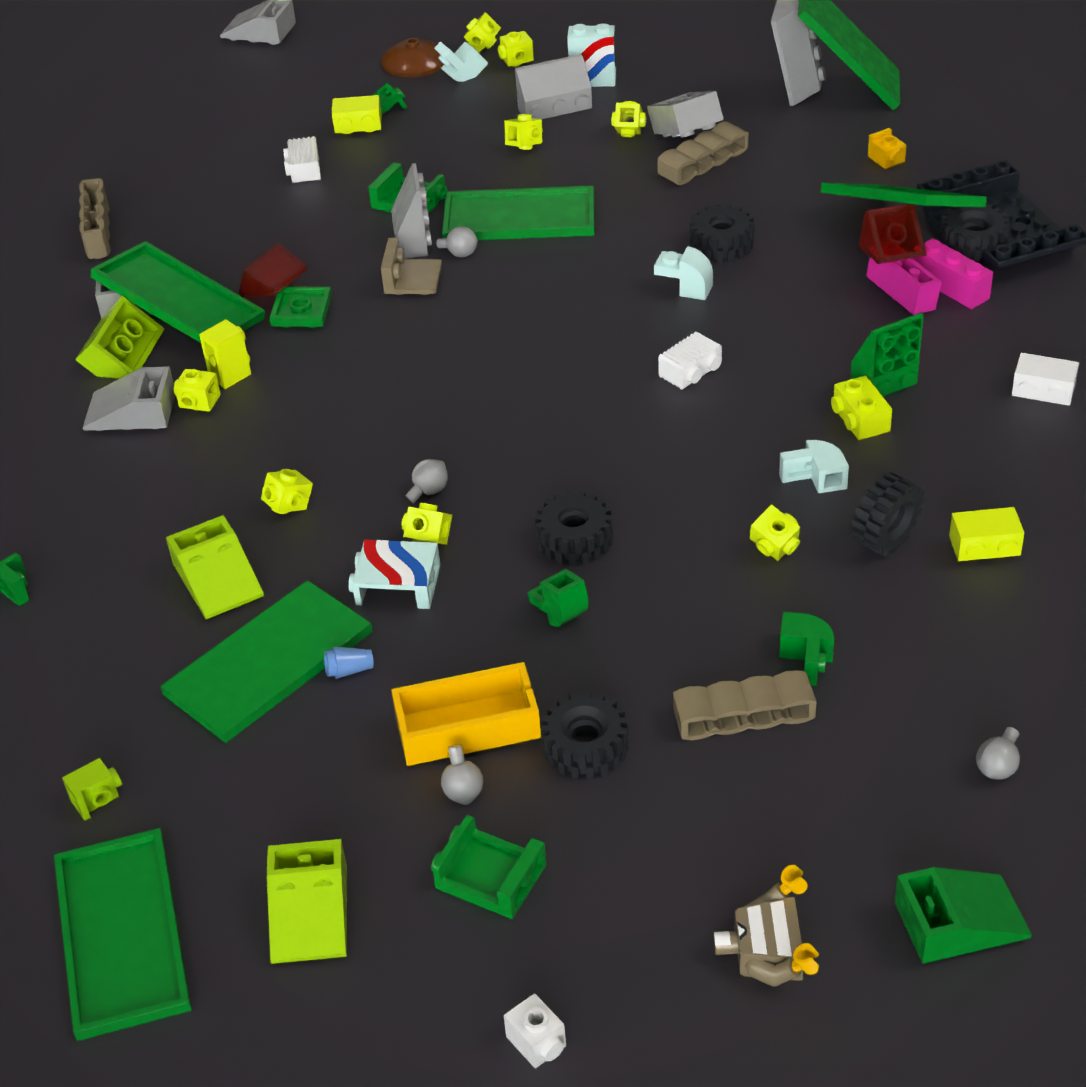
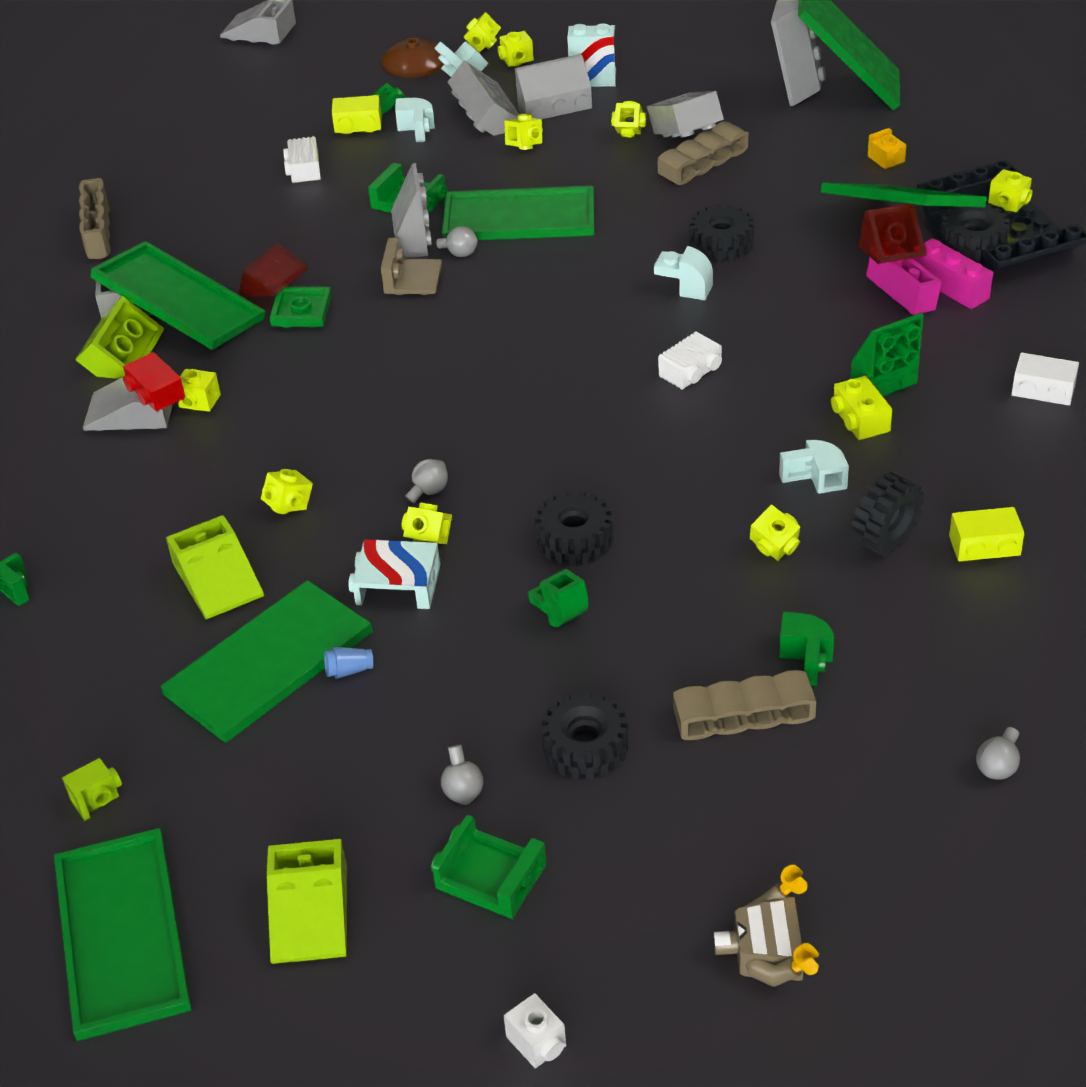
(153, 382): none -> red brick
(226, 353): neon yellow brick -> none
(414, 115): none -> light aqua brick
(466, 710): yellow piece -> none
(482, 99): none -> light grey slope
(957, 912): green slope -> none
(1010, 190): none -> neon yellow brick

